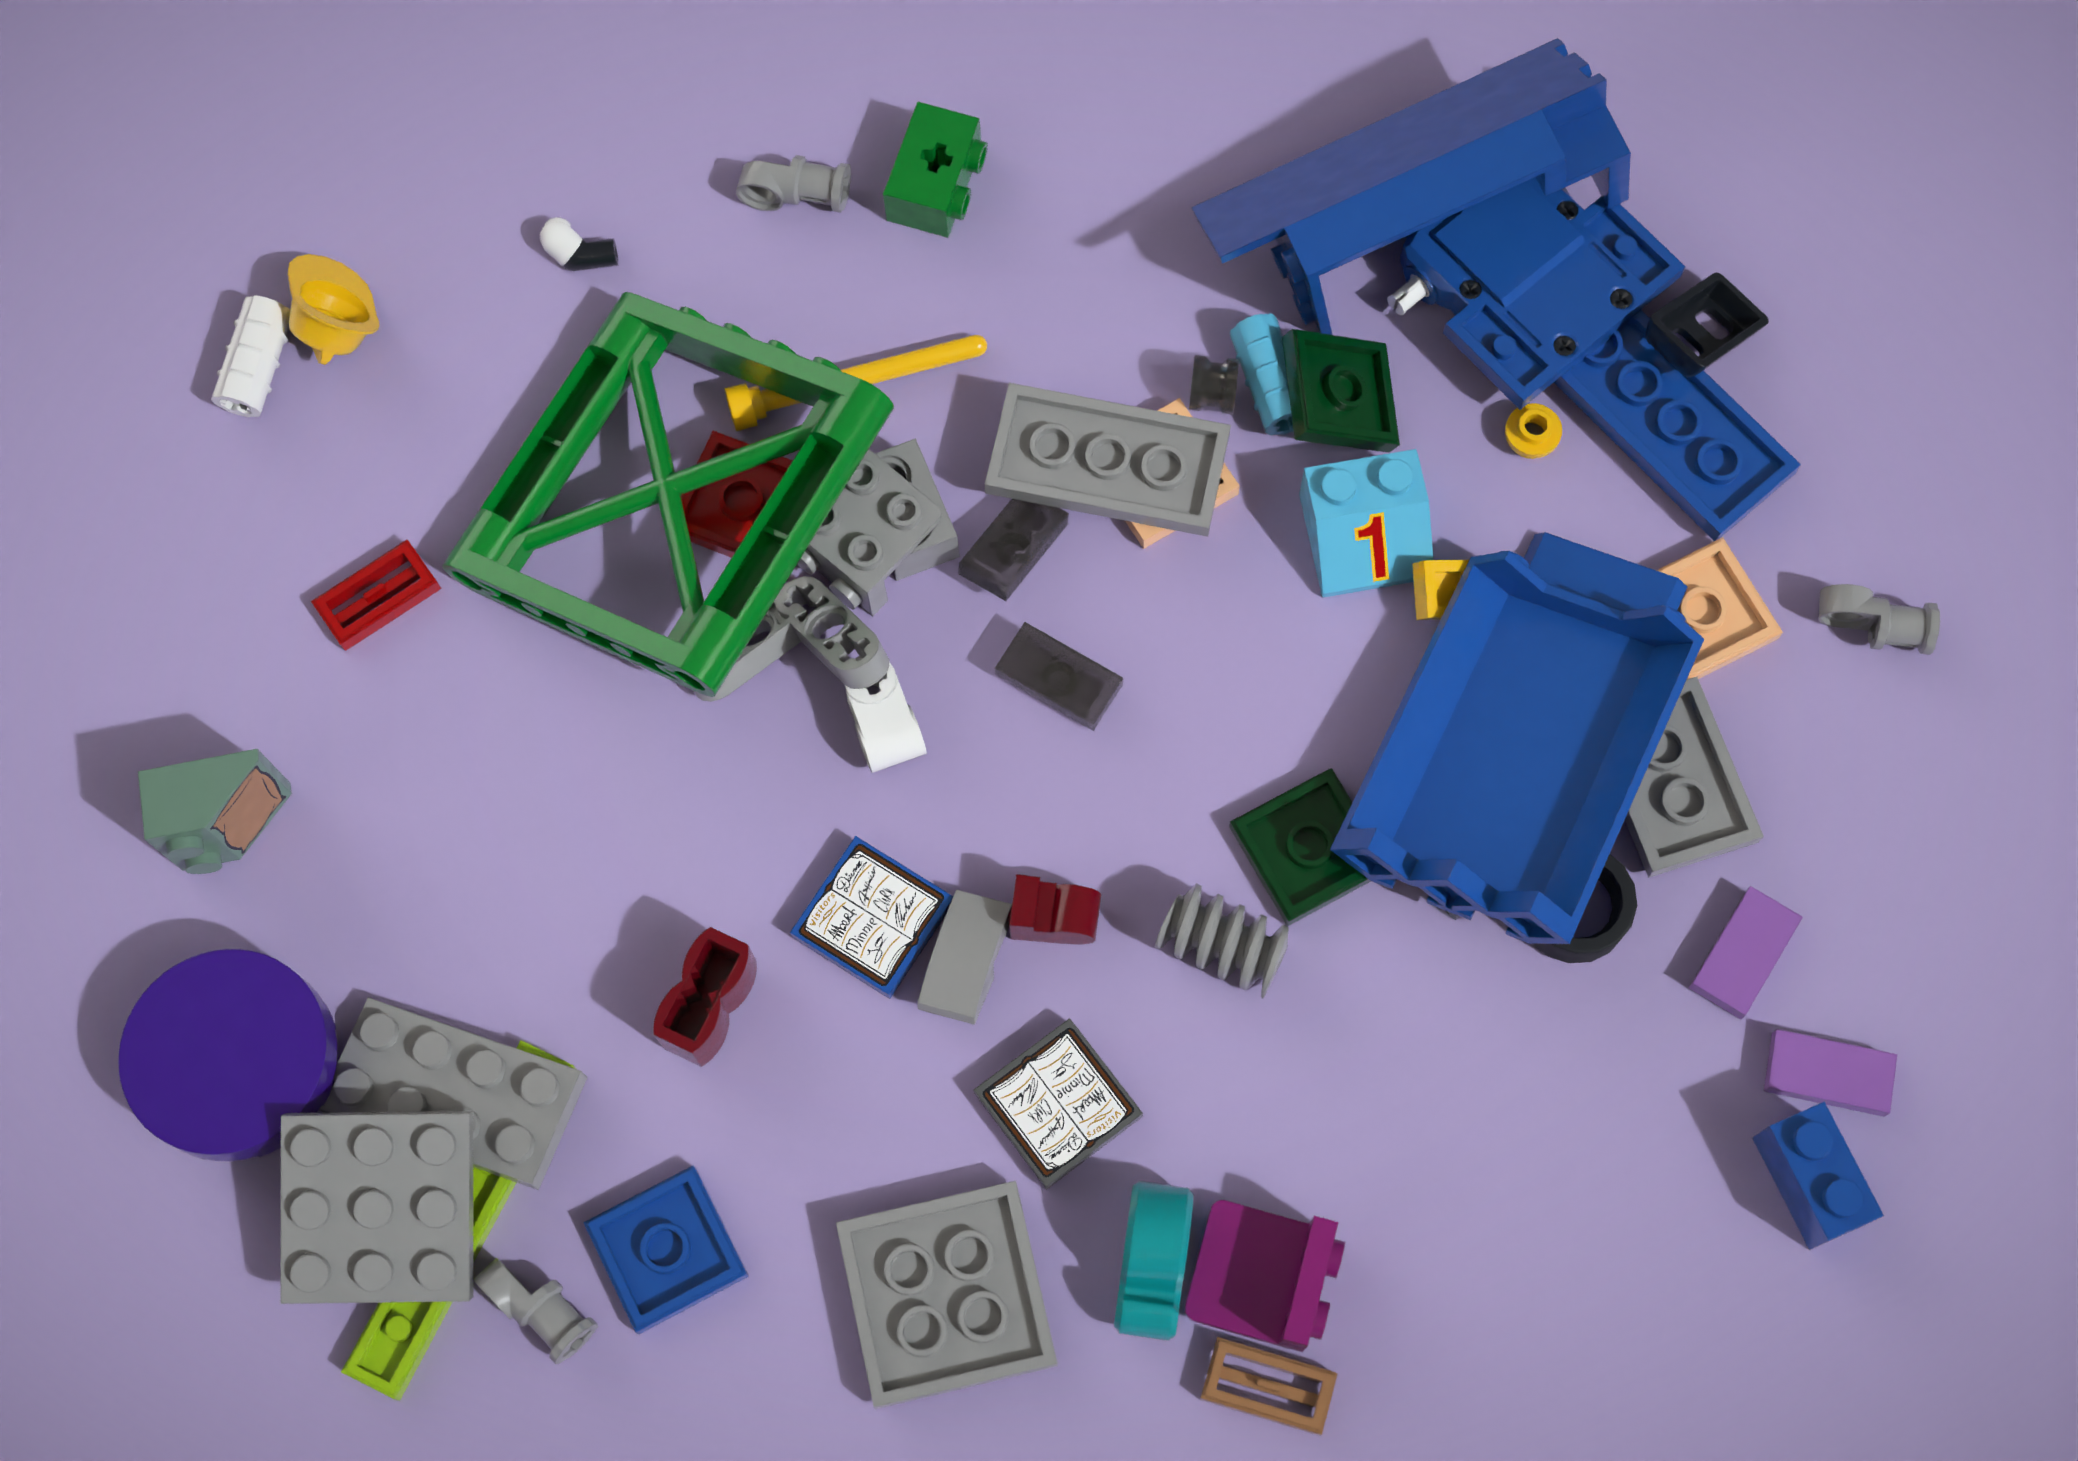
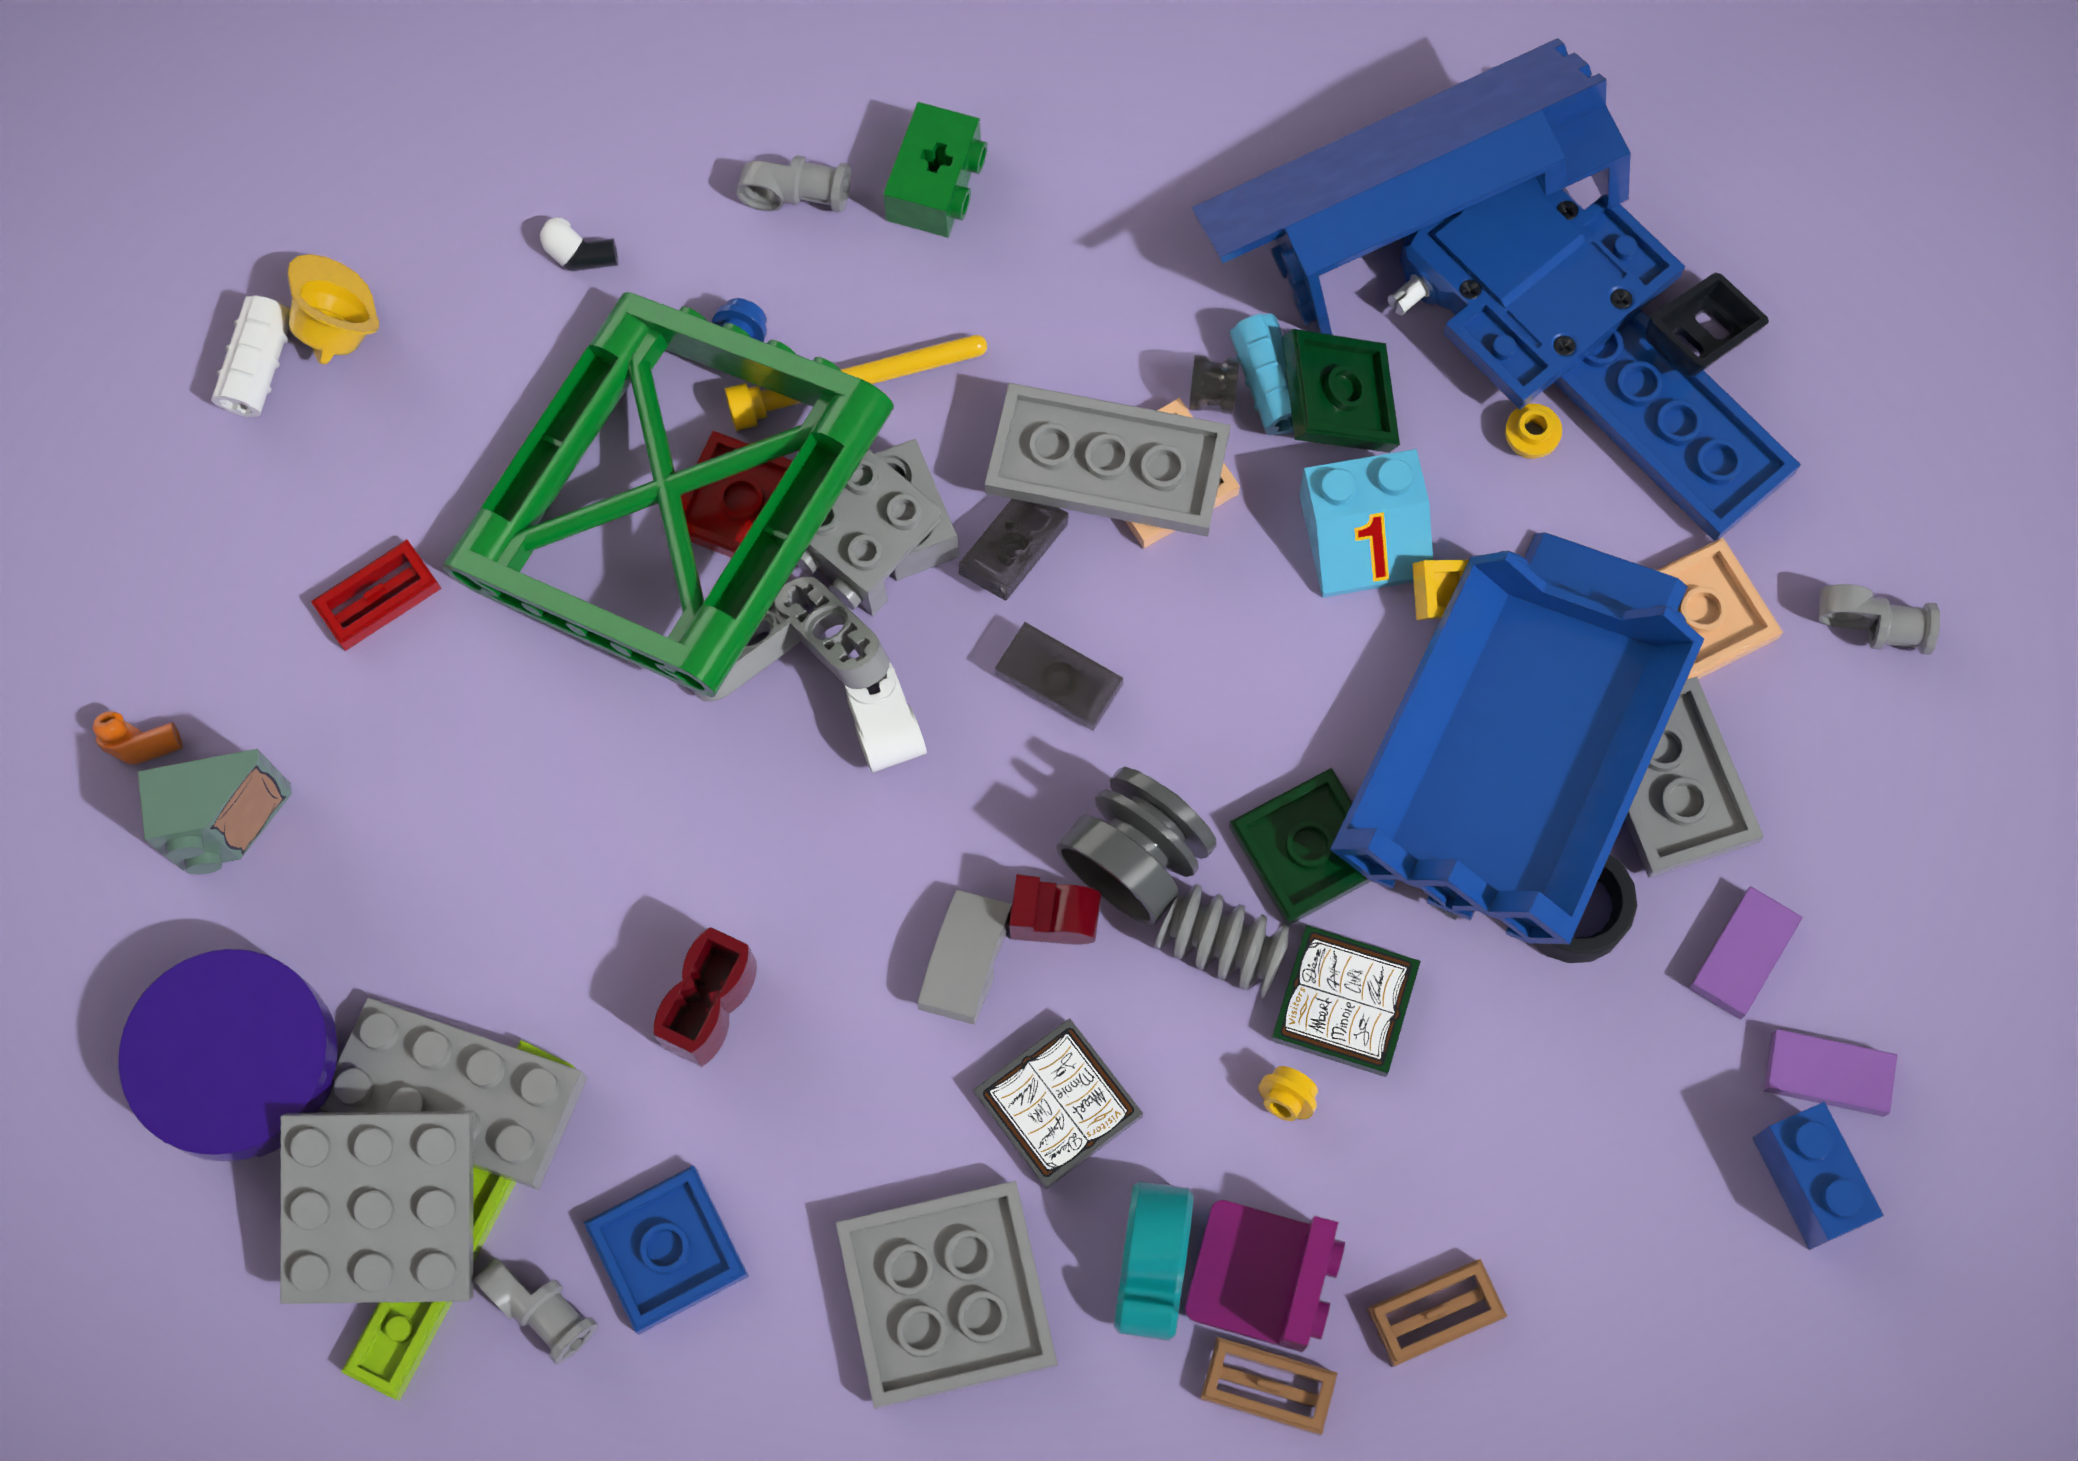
(130, 743): none -> orange arm
(744, 315): none -> blue plate
(872, 917): tile -> none
(1144, 836): none -> dark grey wheel
(1288, 1094): none -> yellow plate
(1346, 1001): none -> tile
(1388, 1334): none -> medium nougat tile

